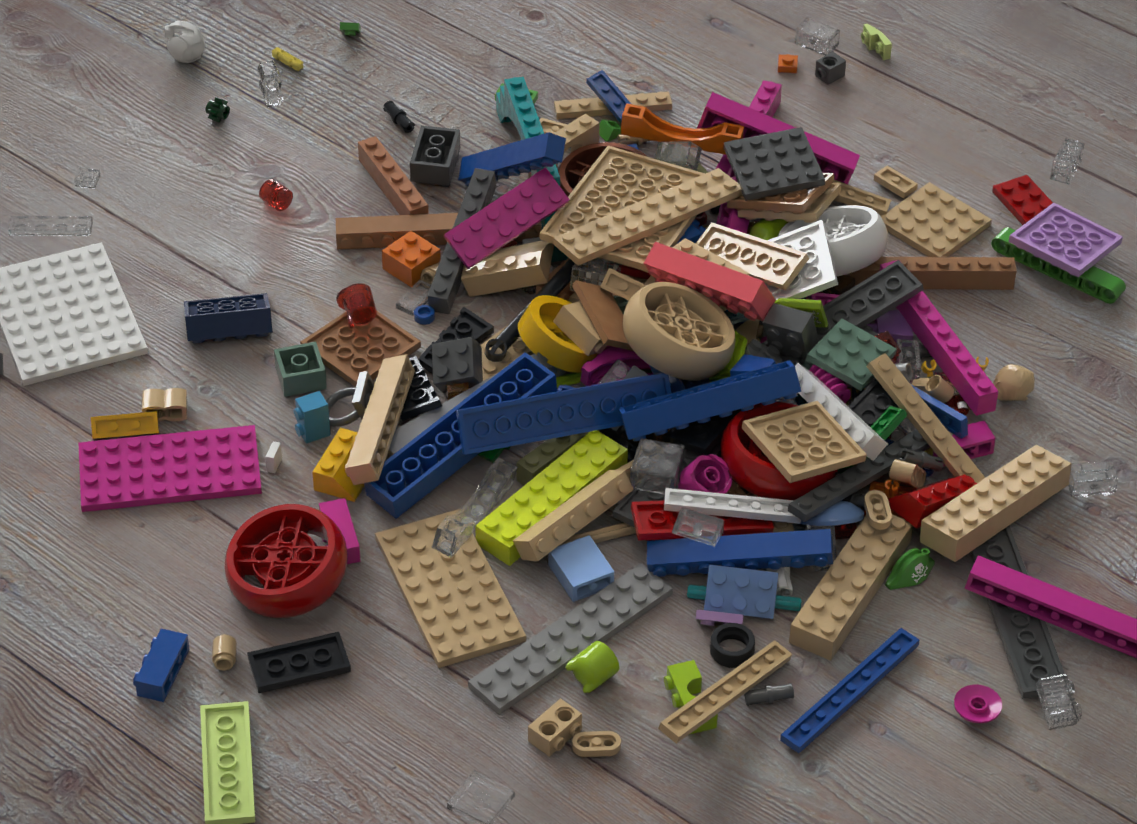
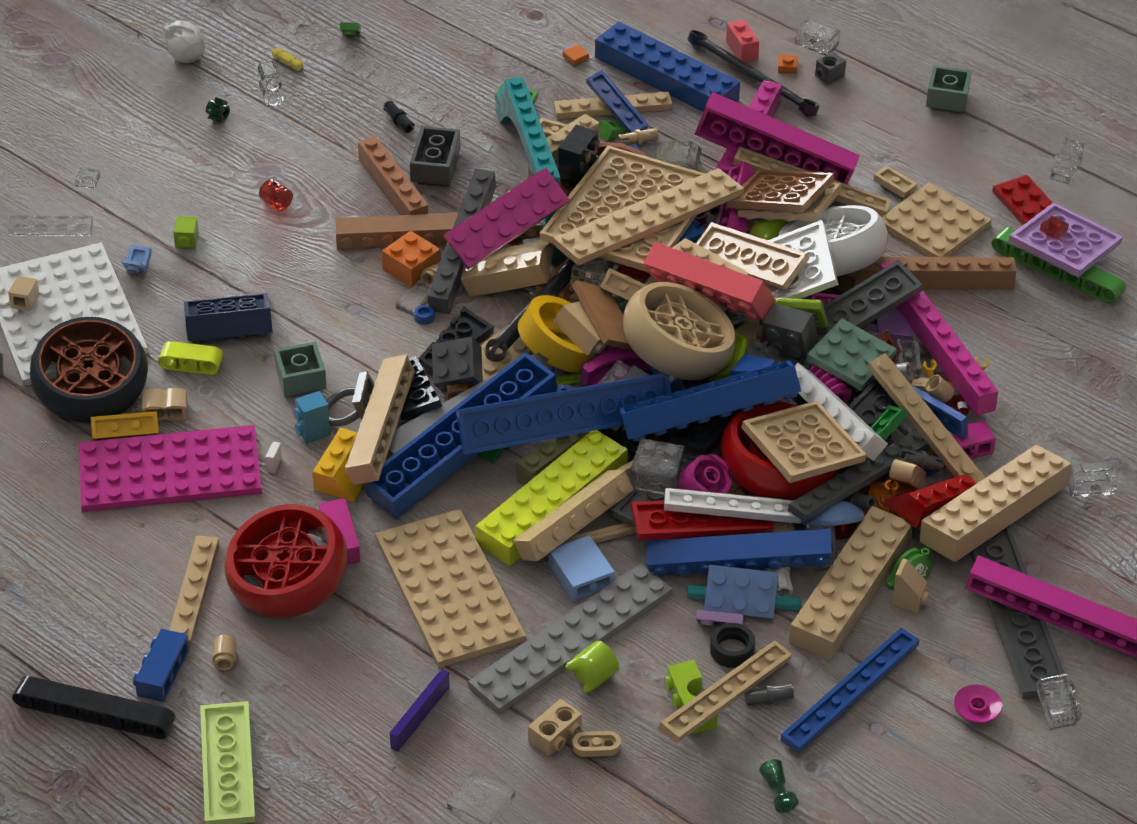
(23, 293): none -> tan brick
(88, 368): none -> wheel
(93, 707): none -> black beam
(137, 259): none -> light blue bracket
(186, 232): none -> lime brick
(190, 358): none -> neon yellow beam
(194, 586): none -> tan plate
(298, 662): black plate -> none
(358, 303): clear red hat -> none
(363, 347): medium nougat plate -> none
(419, 710): none -> dark purple tile
(459, 527): clear arch -> none
(515, 157): blue brick -> none
(575, 54): none -> orange tile
(577, 153): none -> black brick
(642, 123): orange arch -> none
(663, 66): none -> blue brick
(698, 526): clear slope -> none
(700, 39): none -> black piece
(742, 41): none -> coral brick
(774, 163): dark grey plate -> none
(774, 775): none -> clear green piece
(876, 41): yellowish green slope -> none
(877, 509): tan plate -> none
(909, 588): none -> tan slope
(948, 88): none -> sand green brick
(1014, 383): tan hair -> none
(1054, 227): none -> clear red plate

